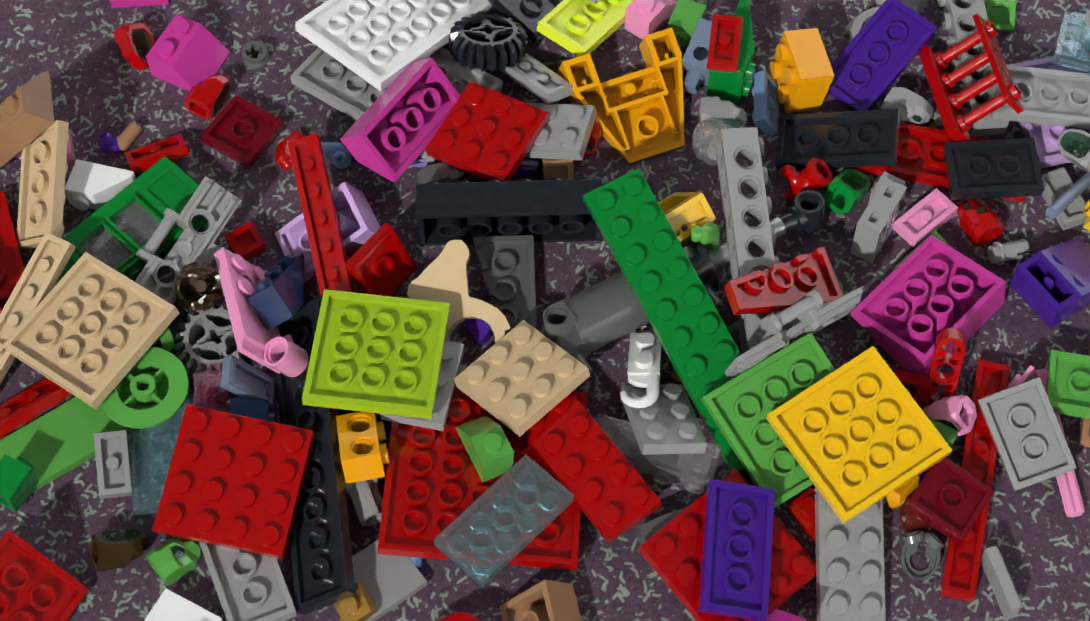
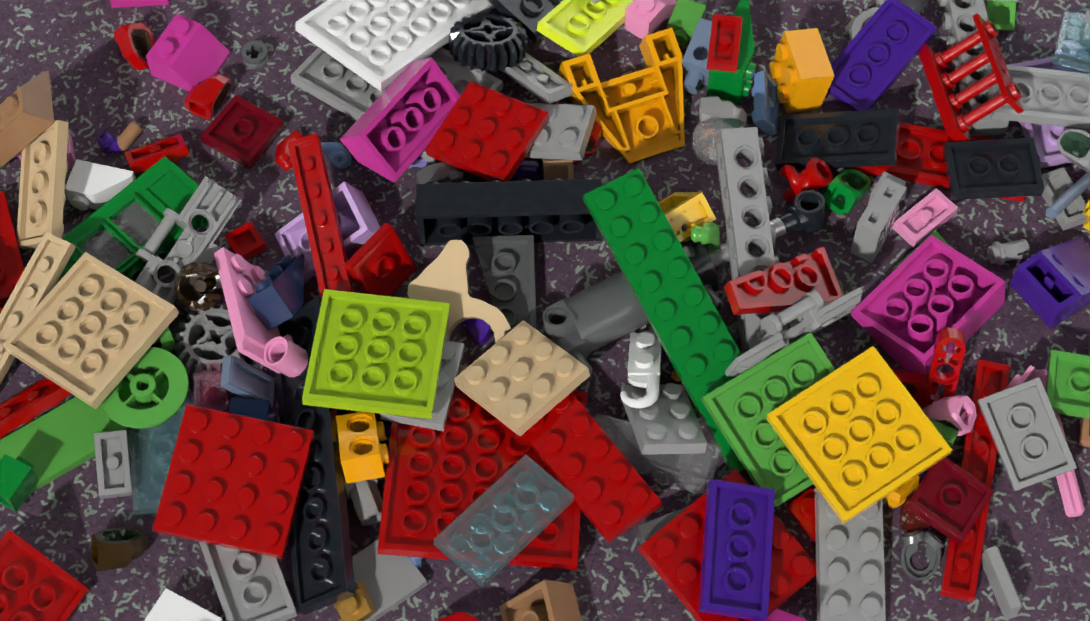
(174, 558): bright green rock -> none
(487, 447): bright green slope -> none
(911, 105): light grey rock -> none
(979, 222): red rock -> none

